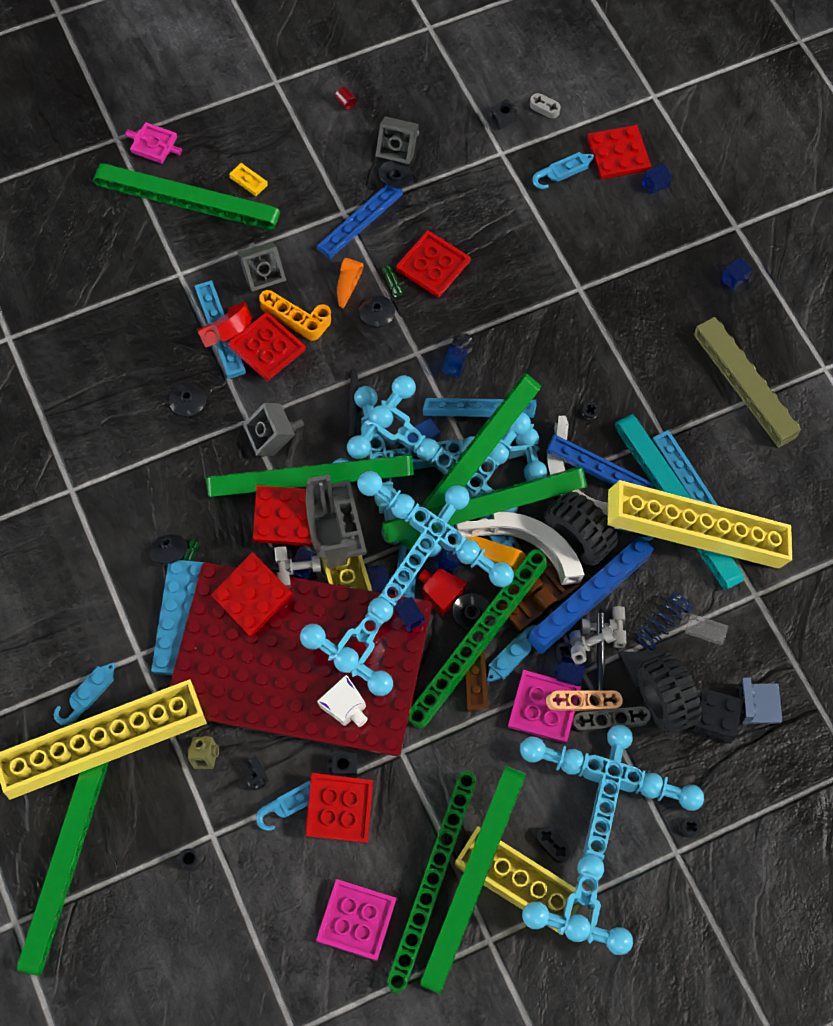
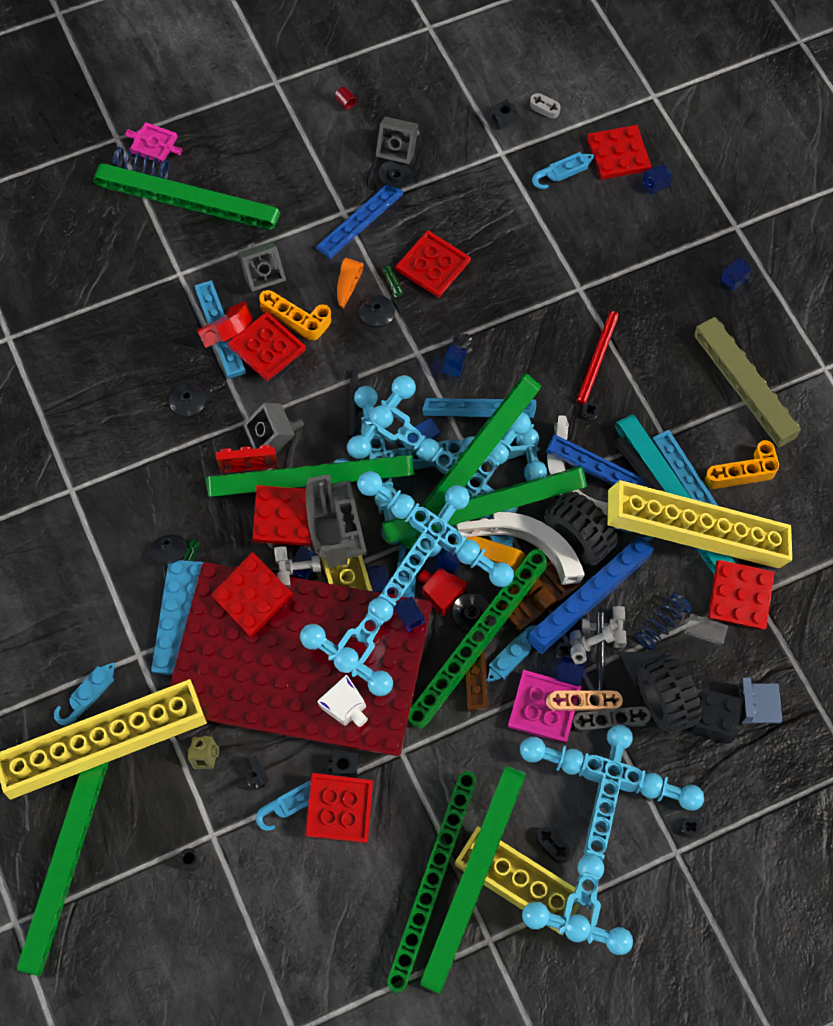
(160, 172): none -> dark blue piece
(246, 459): none -> red plate
(248, 179): yellow plate -> none
(356, 920): dark pink plate -> none
(597, 358): none -> red axle
(638, 465): none -> black axle
(719, 476): none -> light orange beam
(741, 594): none -> red plate

